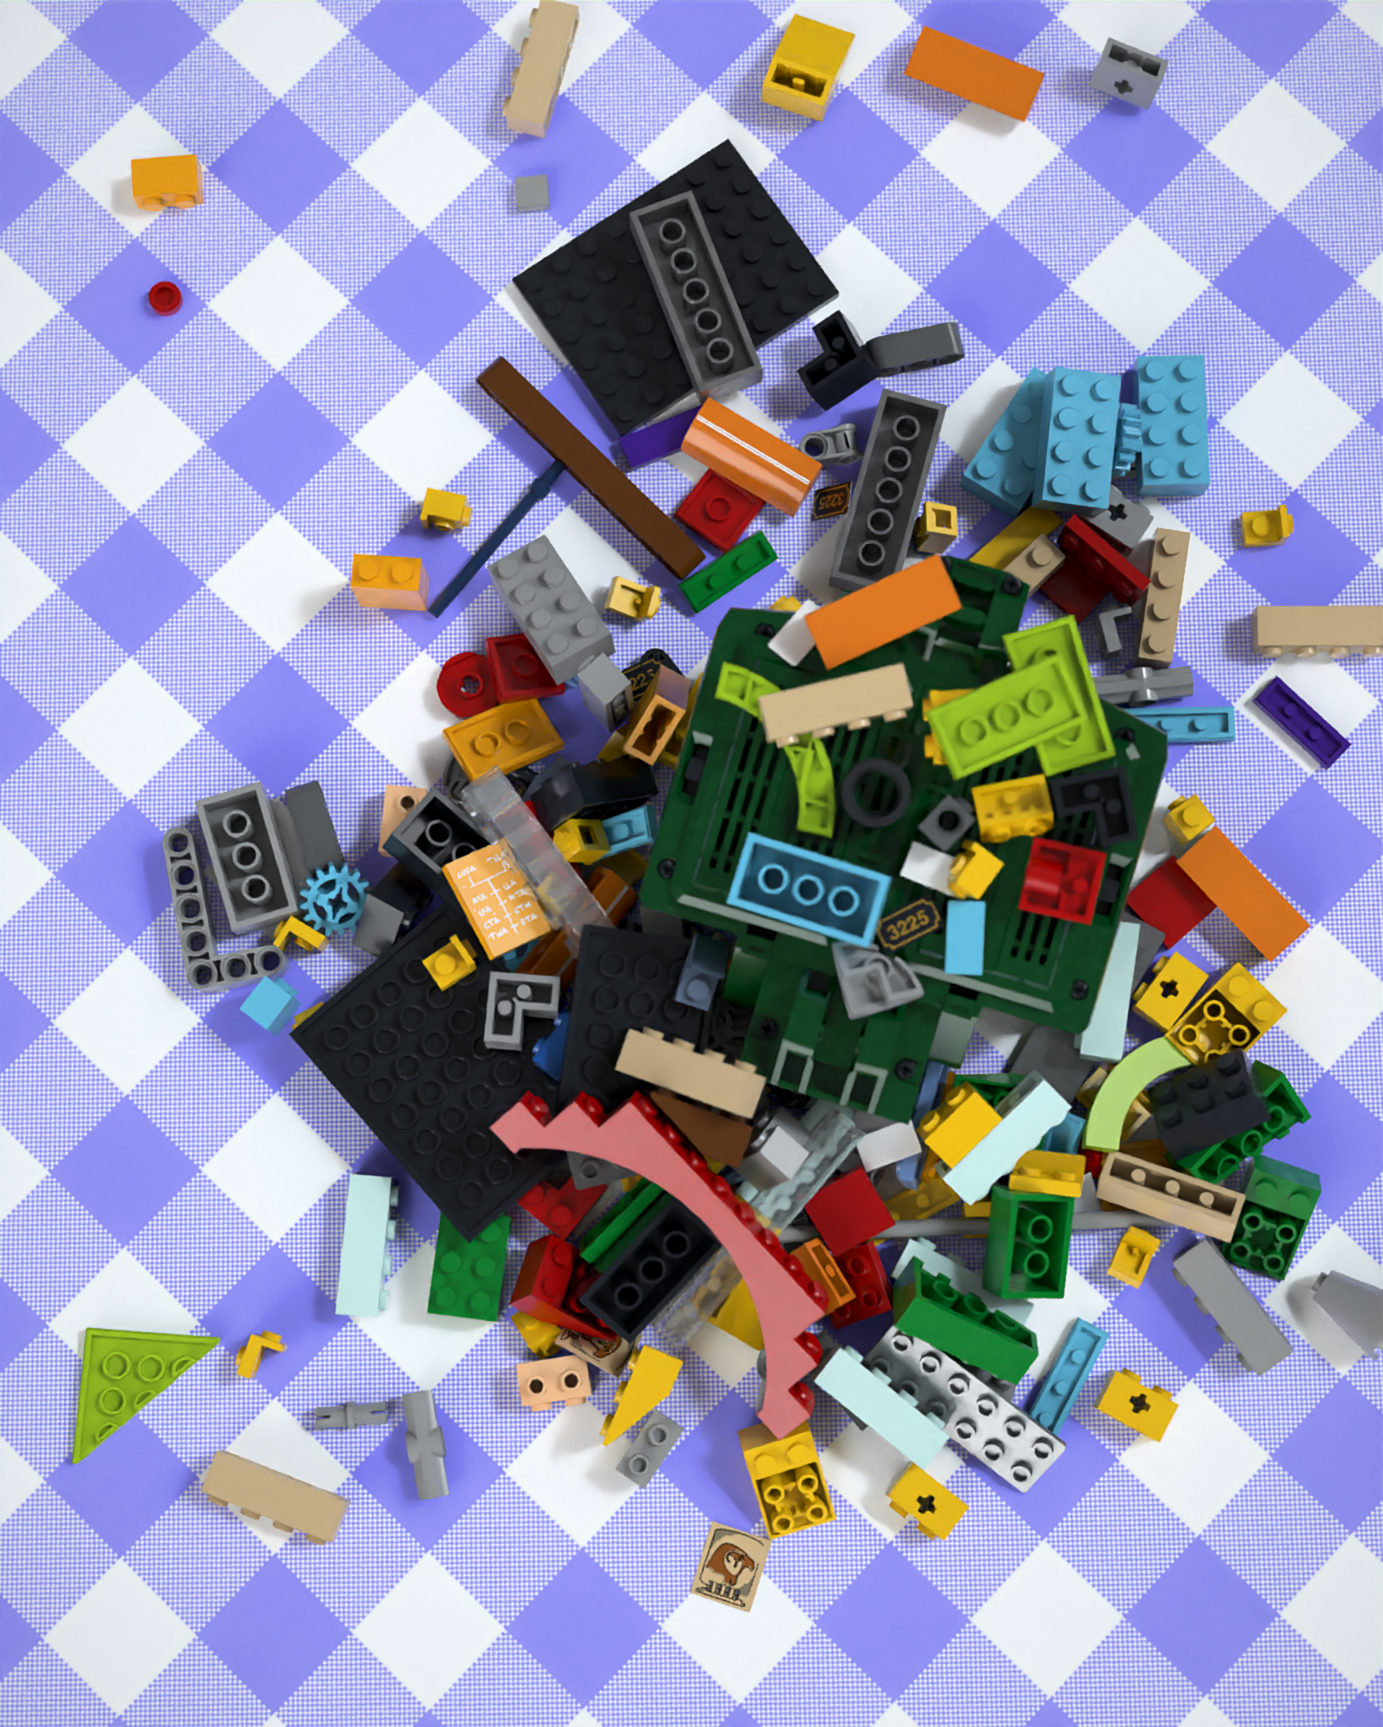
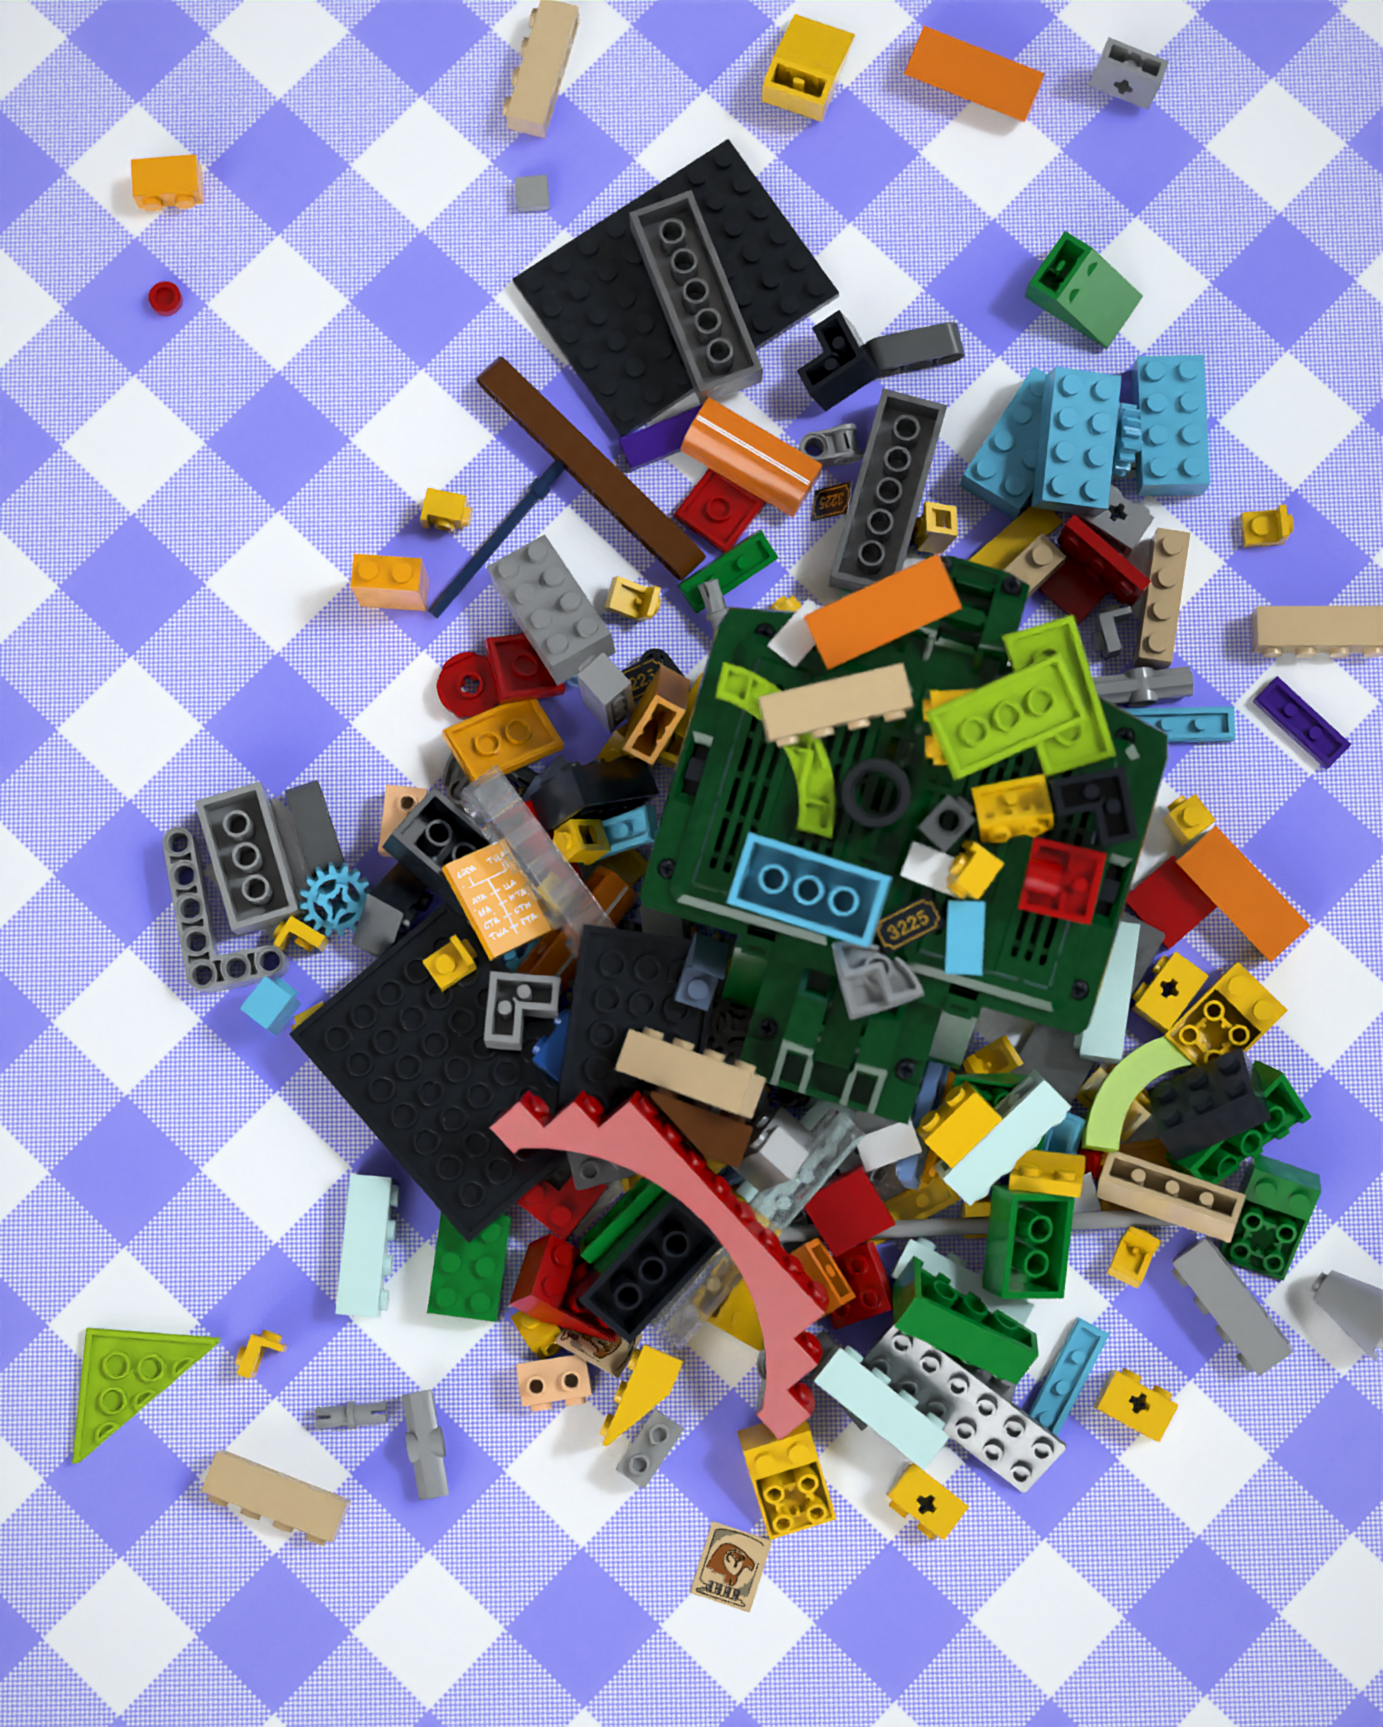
(713, 601): none -> light grey pin
(994, 1058): none -> yellow bracket
(1083, 290): none -> green slope

